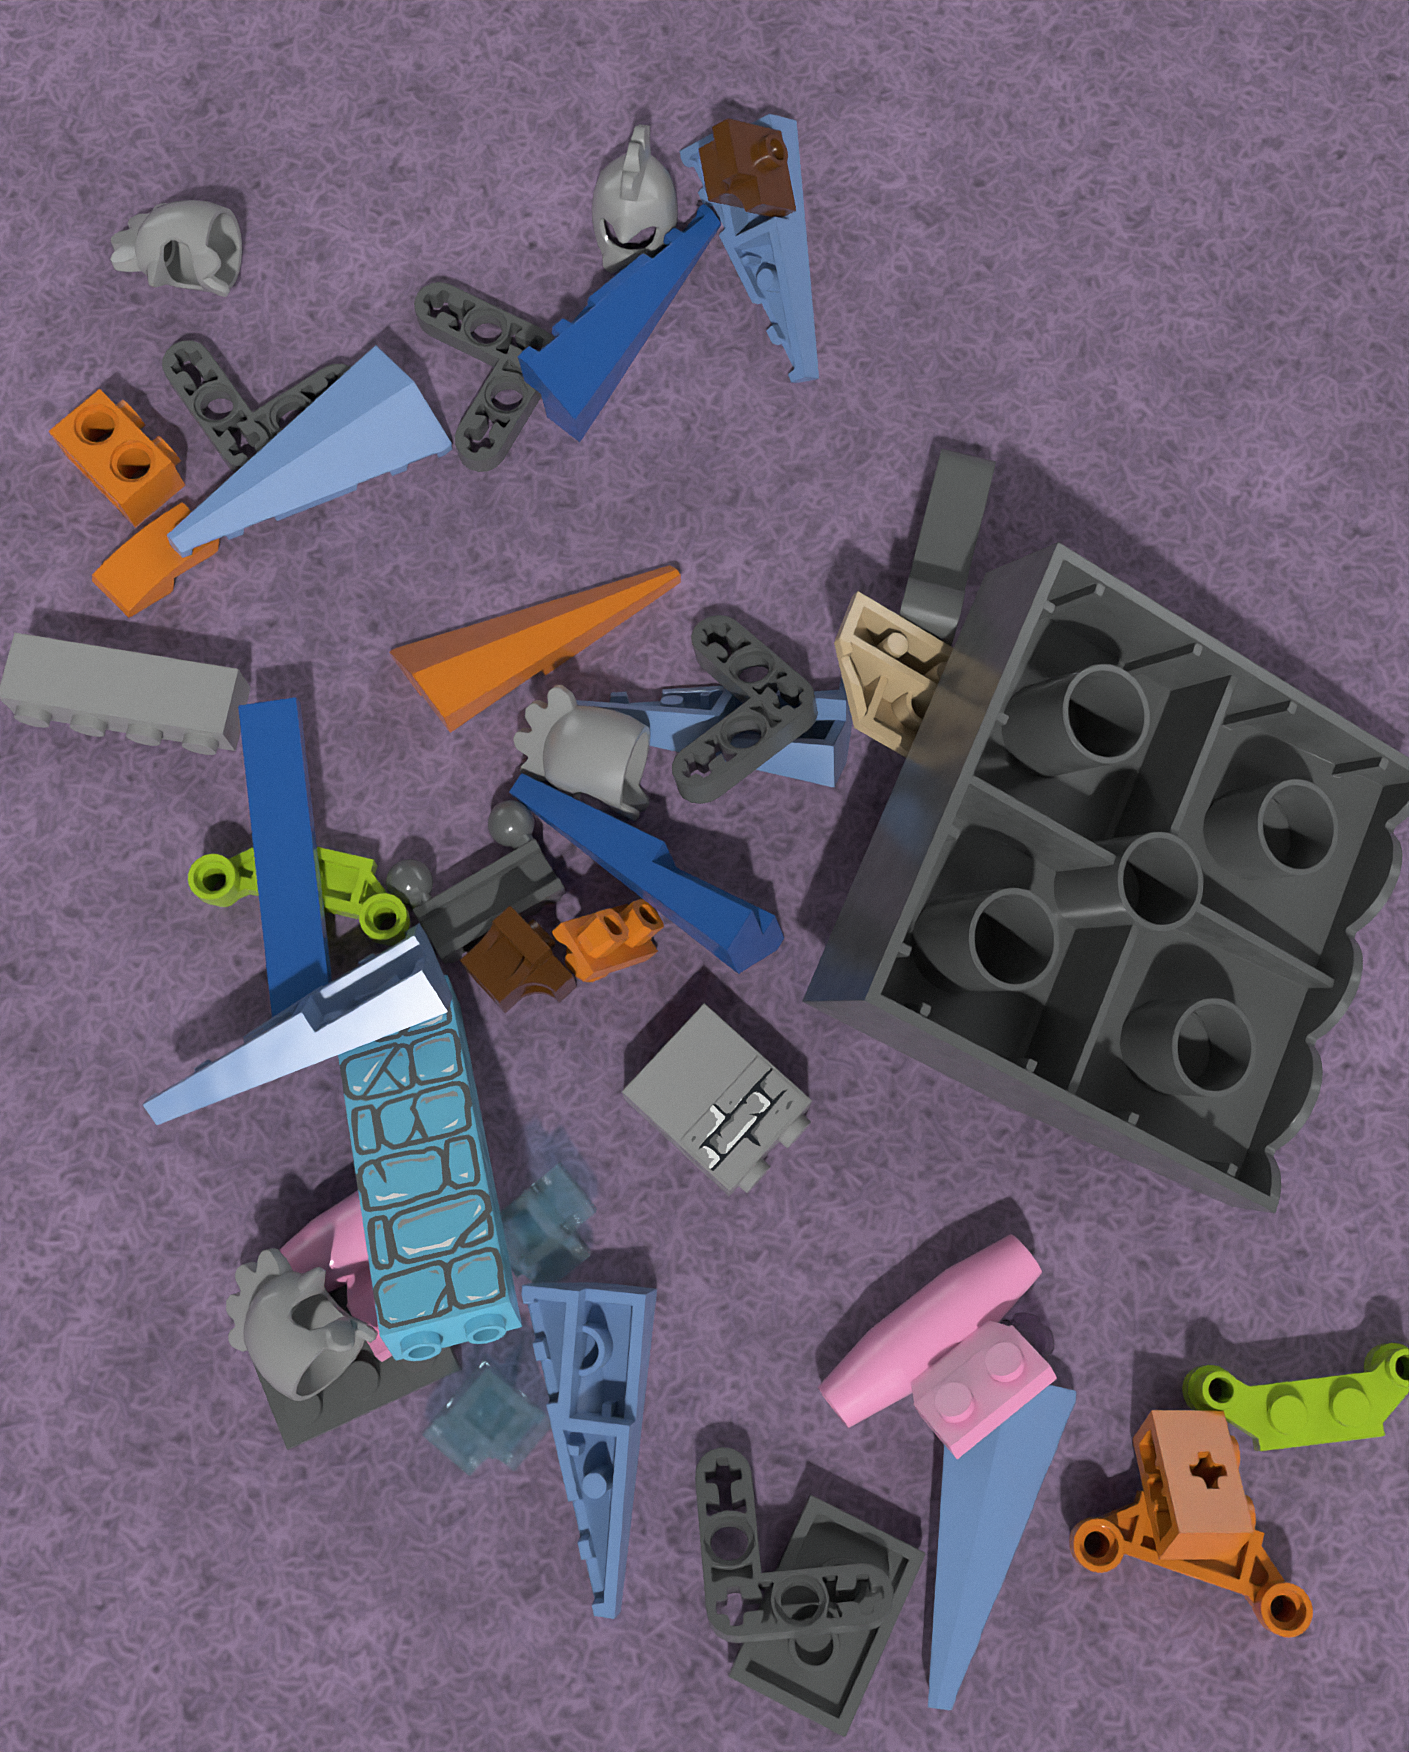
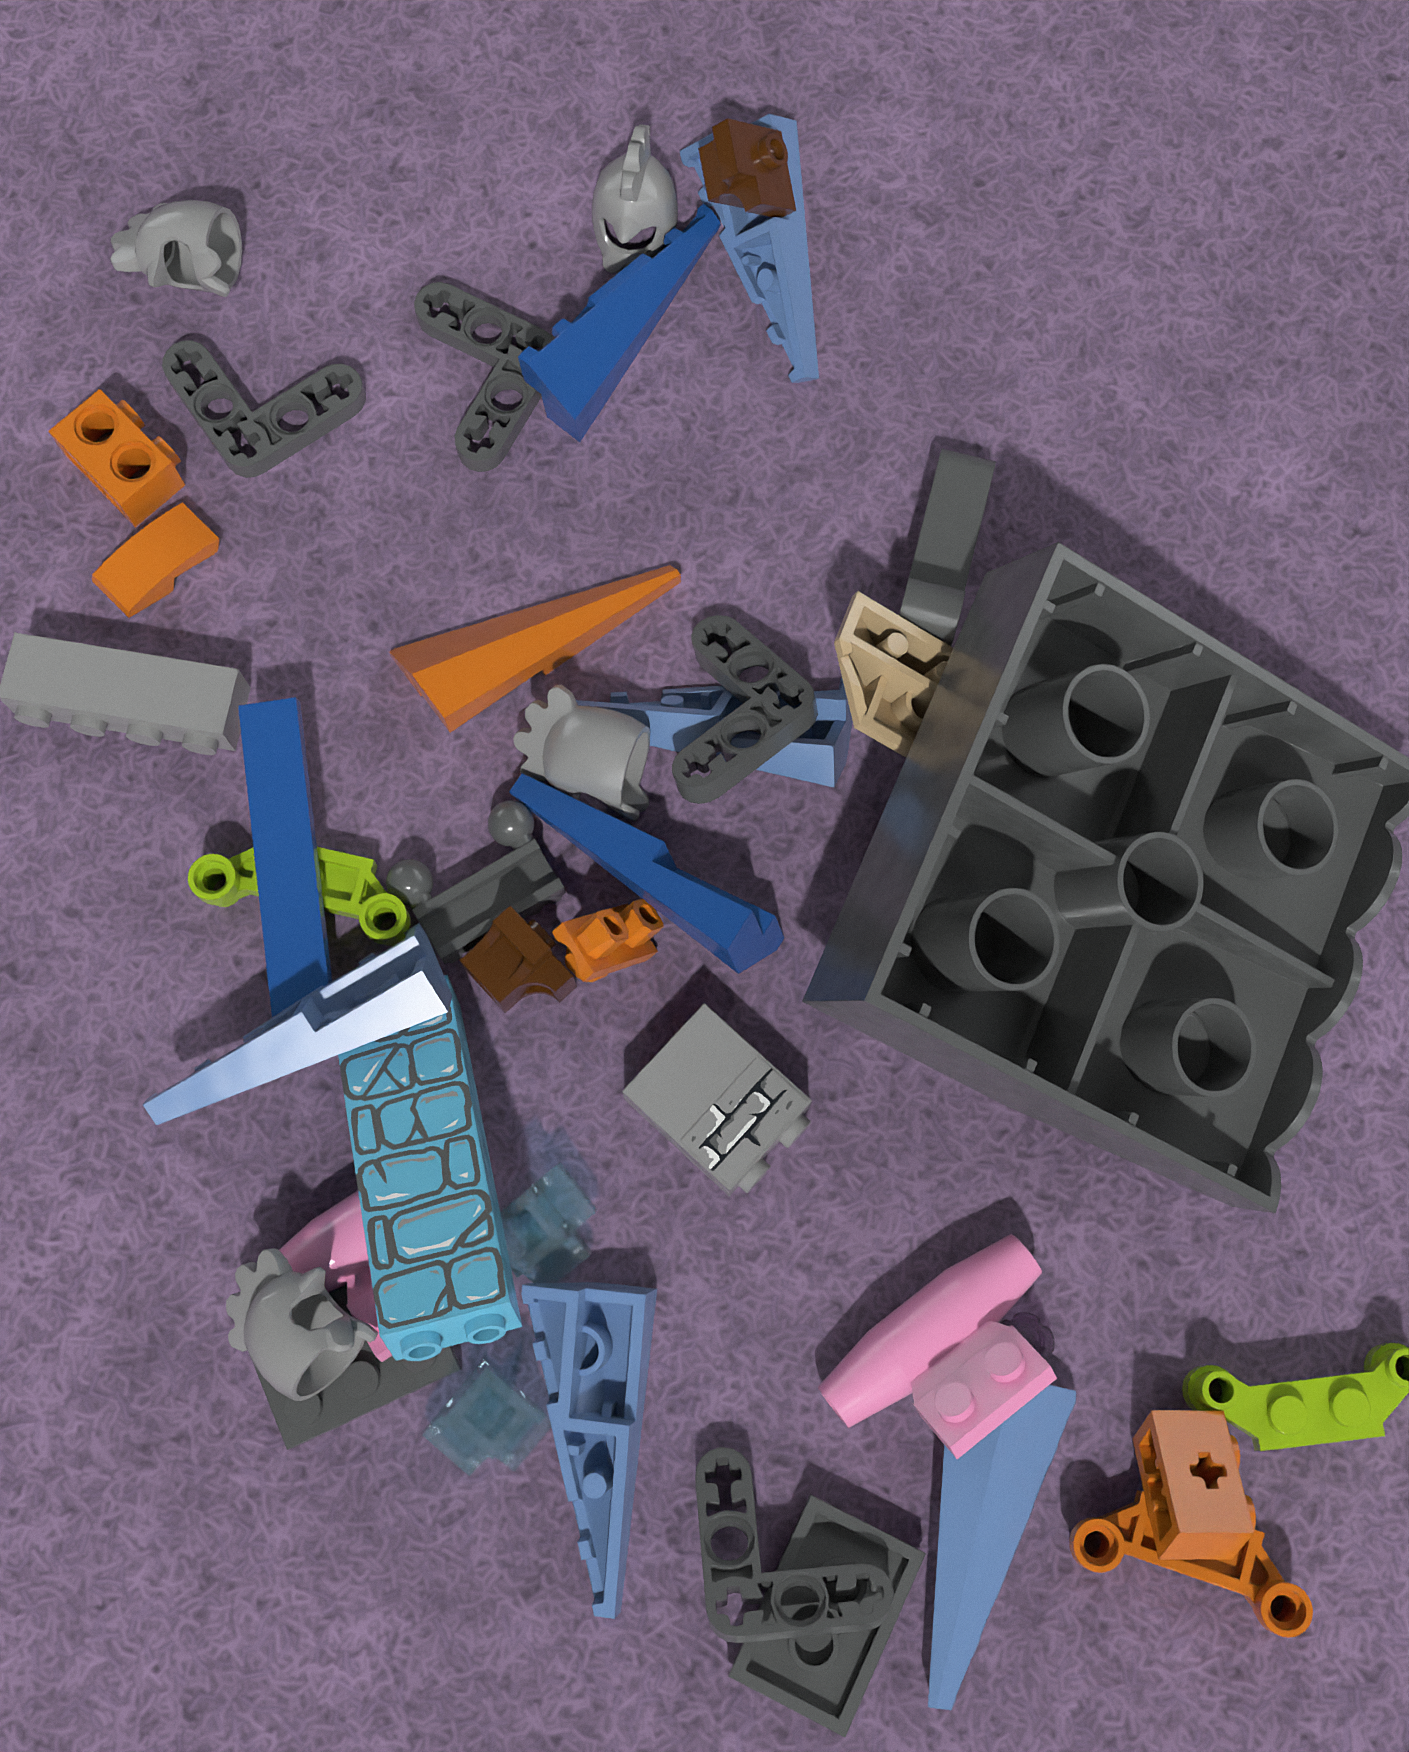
(351, 433): medium blue wedge -> none

